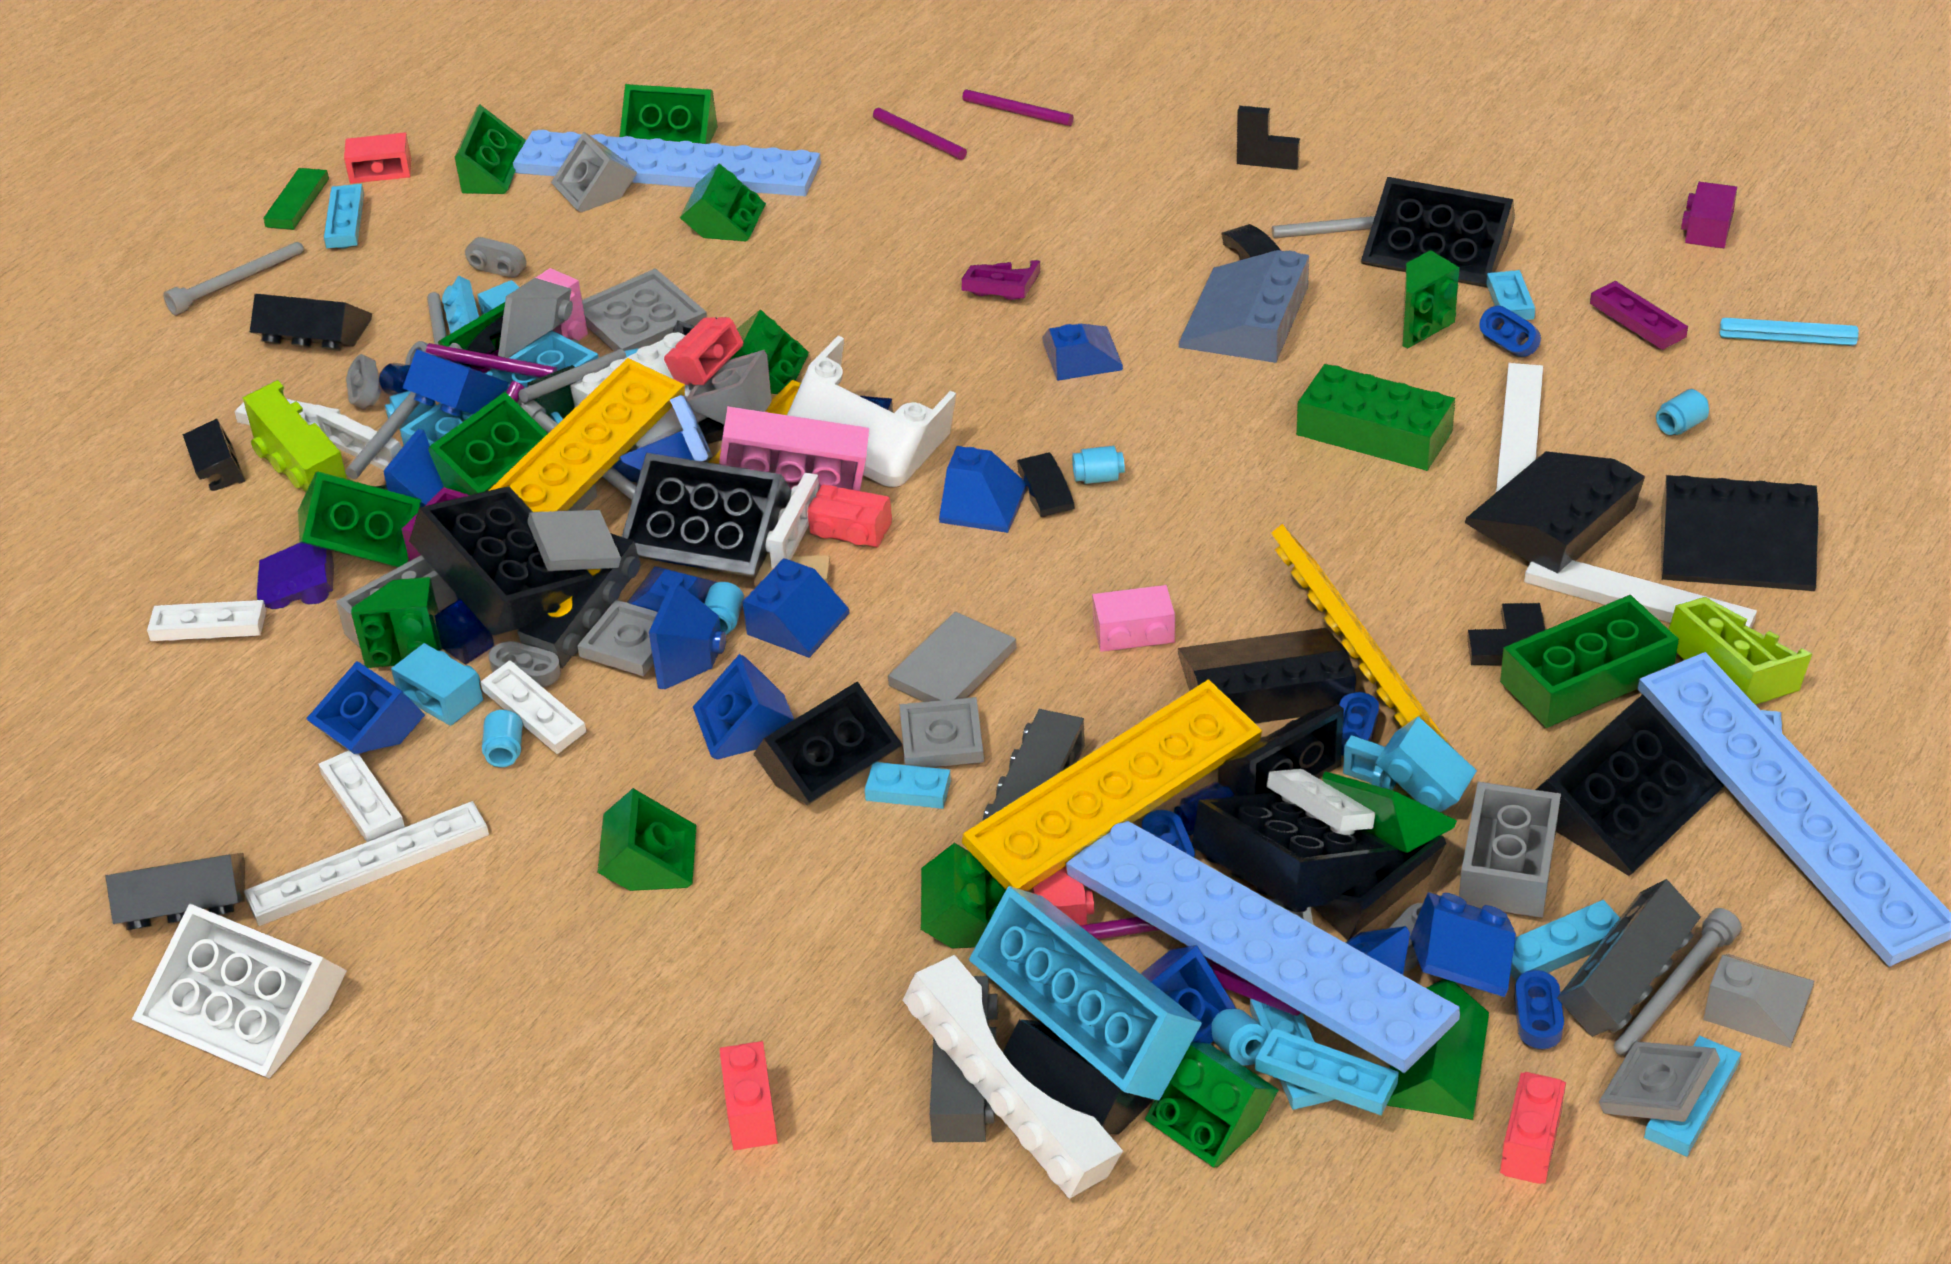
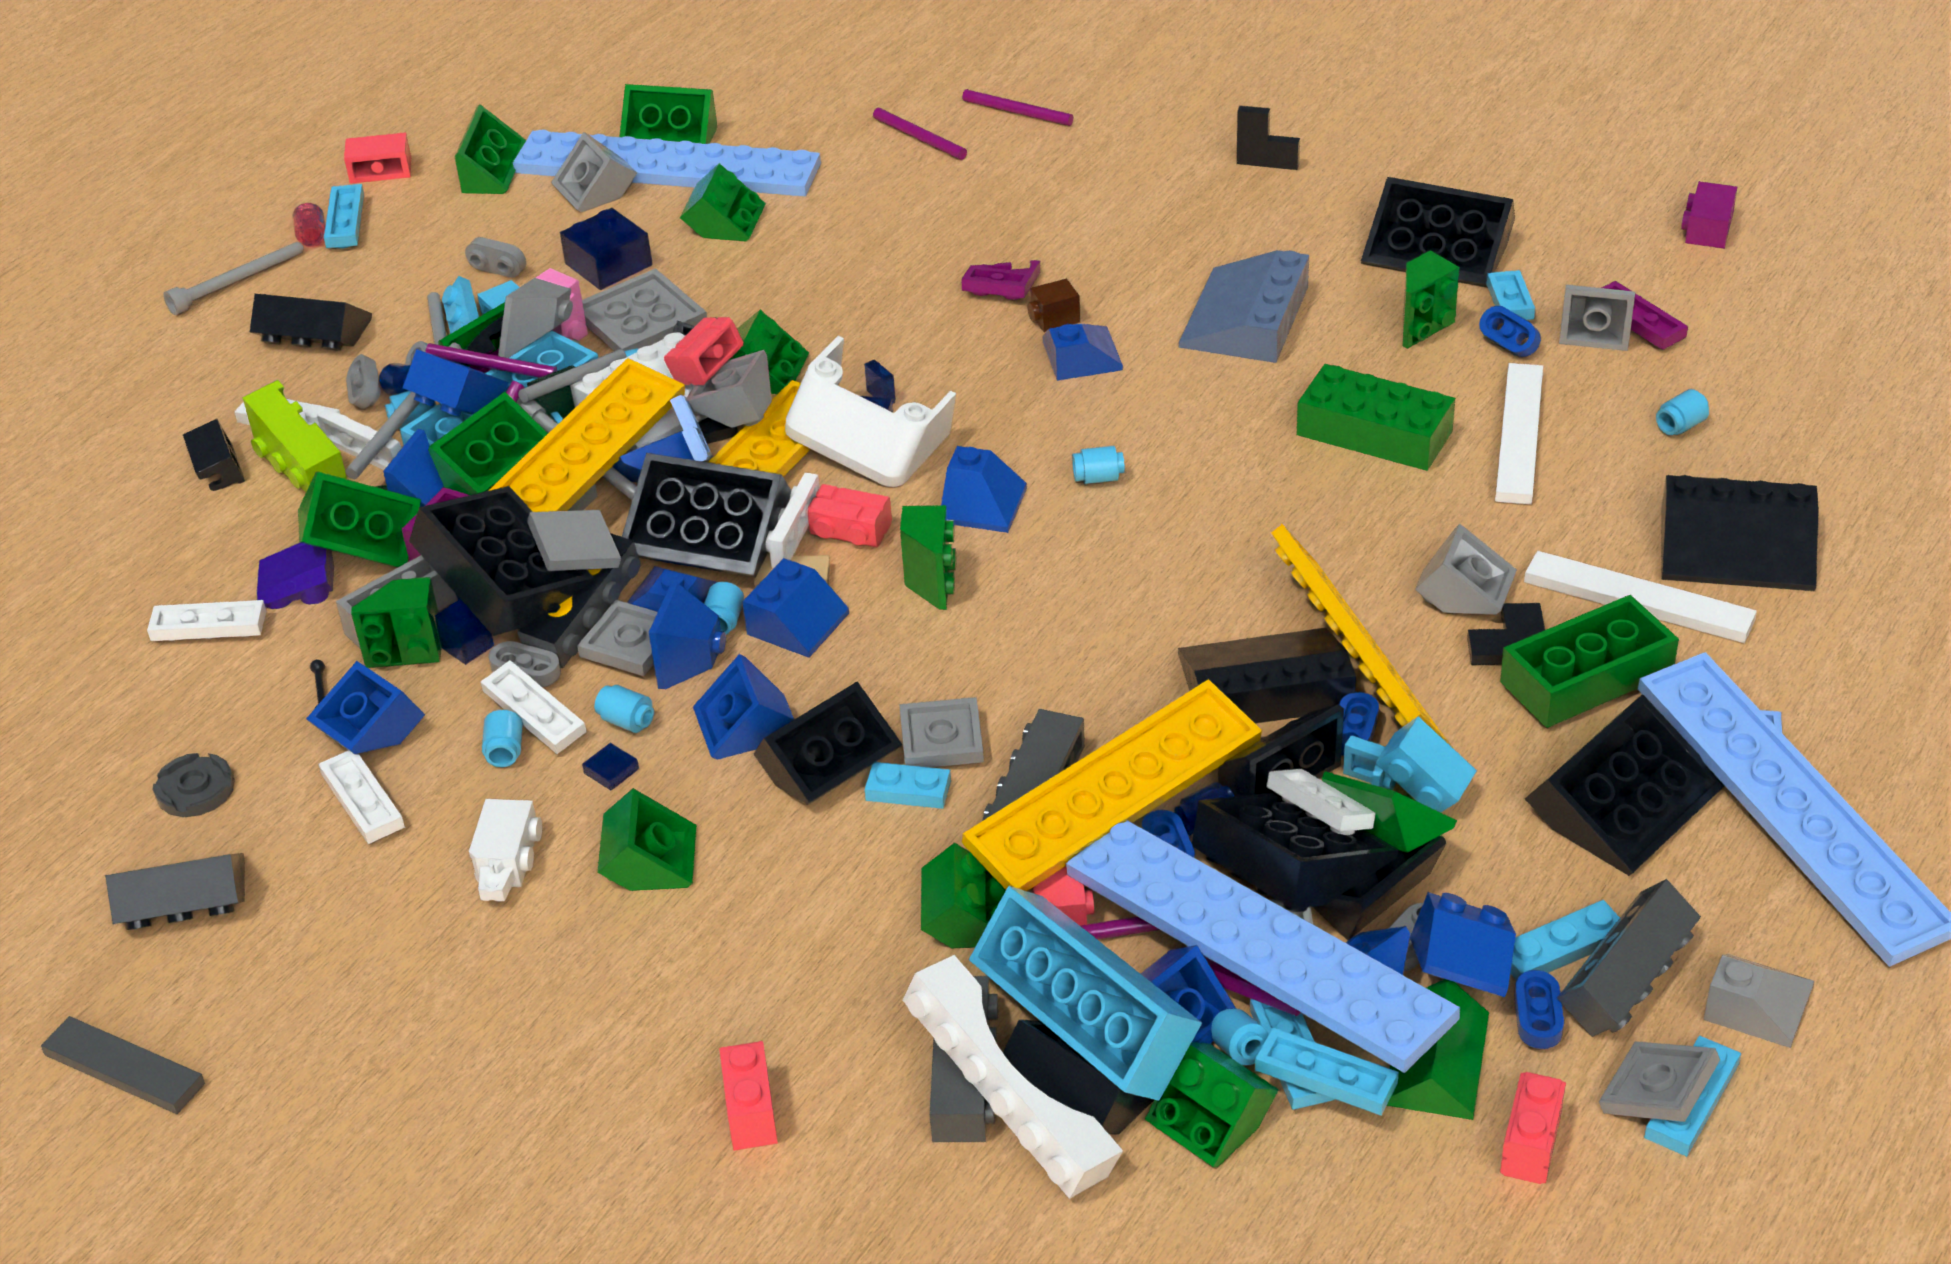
(123, 1065): none -> dark grey tile
(193, 785): none -> dark grey tile
(237, 992): white slope -> none
(296, 198): green tile -> none
(309, 224): none -> clear pink brick
(317, 667): none -> black hinge
(365, 863): white tile -> none
(438, 683): medium azure brick -> none
(504, 846): none -> white hinge
(606, 248): none -> clear blue brick
(610, 766): none -> clear blue tile
(624, 708): none -> medium azure brick
(795, 447): bright pink brick -> none
(879, 381): none -> clear blue tile
(927, 552): none -> green slope
(952, 660): light grey tile -> none
(1046, 484): black slope -> none
(1054, 304): none -> reddish brown brick
(1133, 618): bright pink brick -> none
(1249, 241): black slope -> none
(1322, 227): light grey bar -> none
(1466, 576): none -> light grey slope
(1509, 848): light grey brick -> none
(1559, 507): black slope -> none
(1597, 317): none -> light grey slope
(1718, 930): light grey piece -> none
(1749, 658): lime wedge -> none
(1789, 331): medium azure axle -> none

